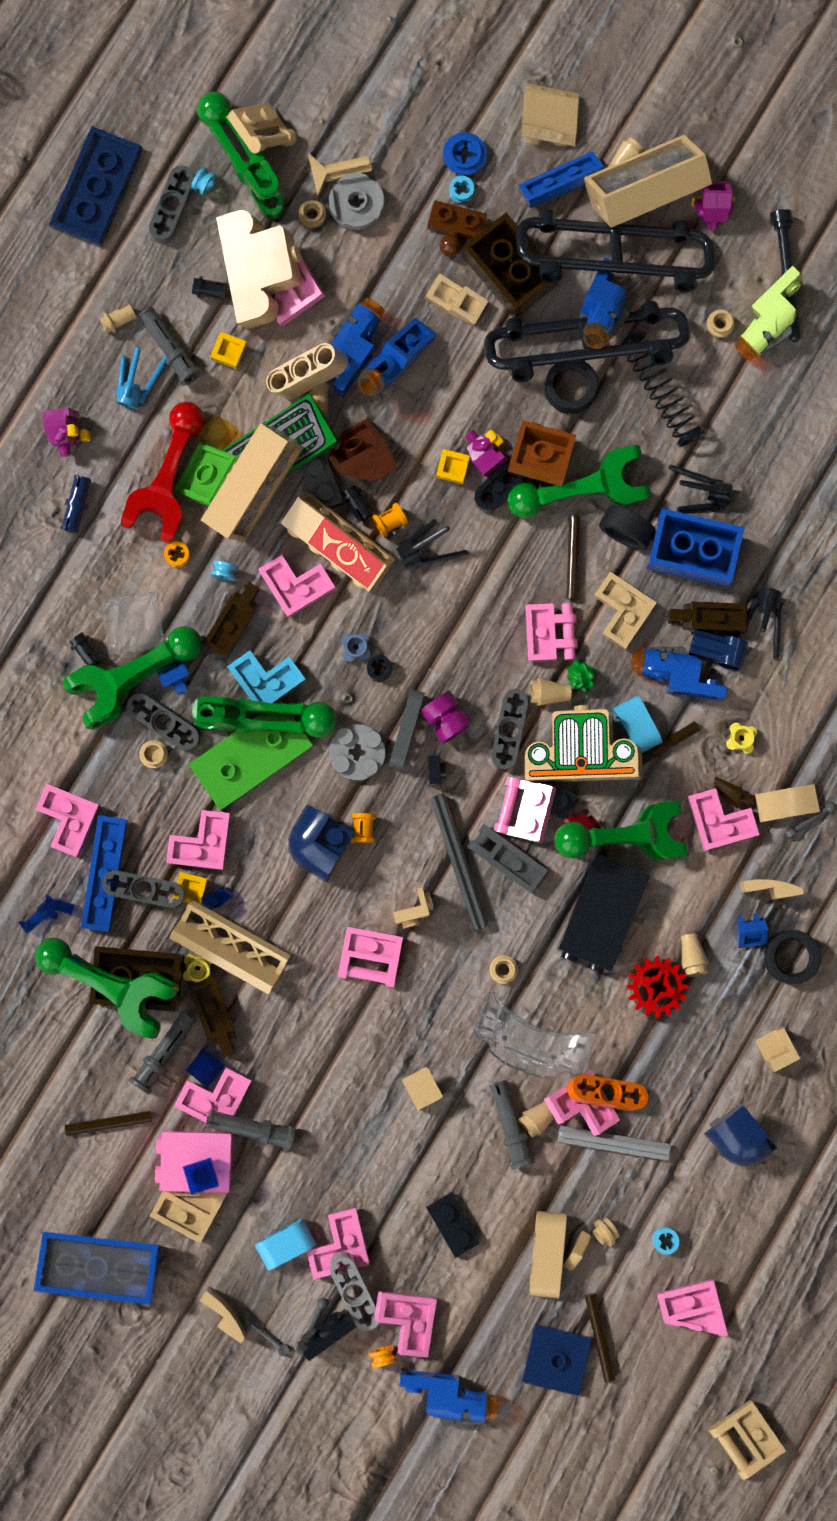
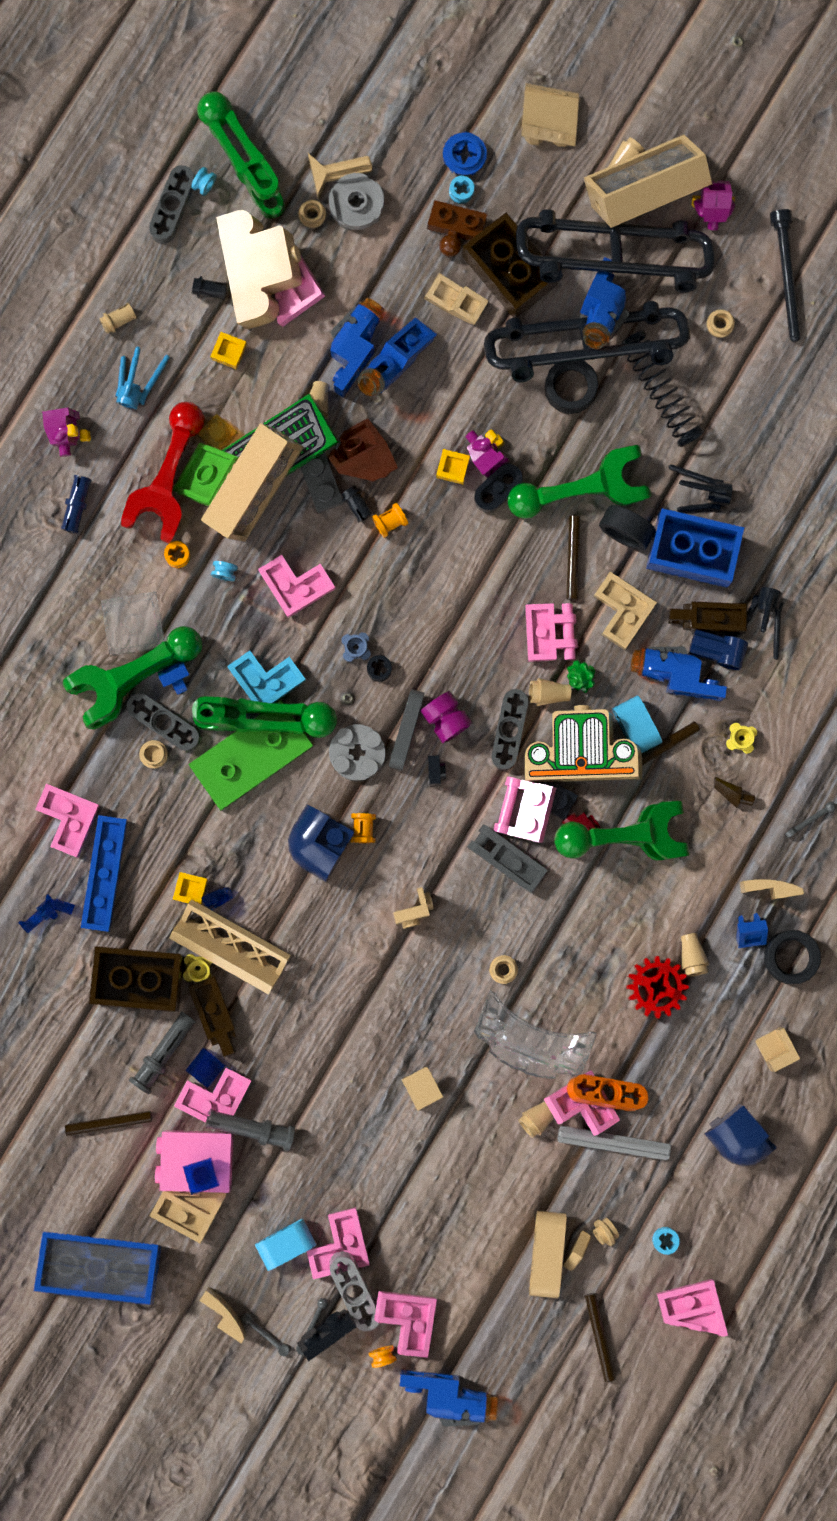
(84, 648): black pin -> none
(96, 186): dark blue tile -> none
(121, 892): dark grey beam -> none
(129, 995): green piece -> none
(176, 356): dark grey pin -> none
(207, 849): bright pink plate -> none
(232, 621): dark brown hinge -> none
(260, 120): tan plate -> none
(319, 371): tan beam -> none
(337, 541): tan brick -> none
(372, 947): bright pink plate -> none
(411, 551): black plant -> none
(452, 1224): black plate -> none
(459, 862): dark grey axle -> none
(515, 1138): dark grey pin -> none
(542, 453): dark orange plate -> none
(556, 1359): dark blue plate -> none
(559, 180): blue plate -> none
(602, 913): black brick -> none
(715, 827): bright pink plate -> none
(754, 1433): tan plate -> none
(774, 318): yellowish green plate -> none
(787, 803): tan slope -> none

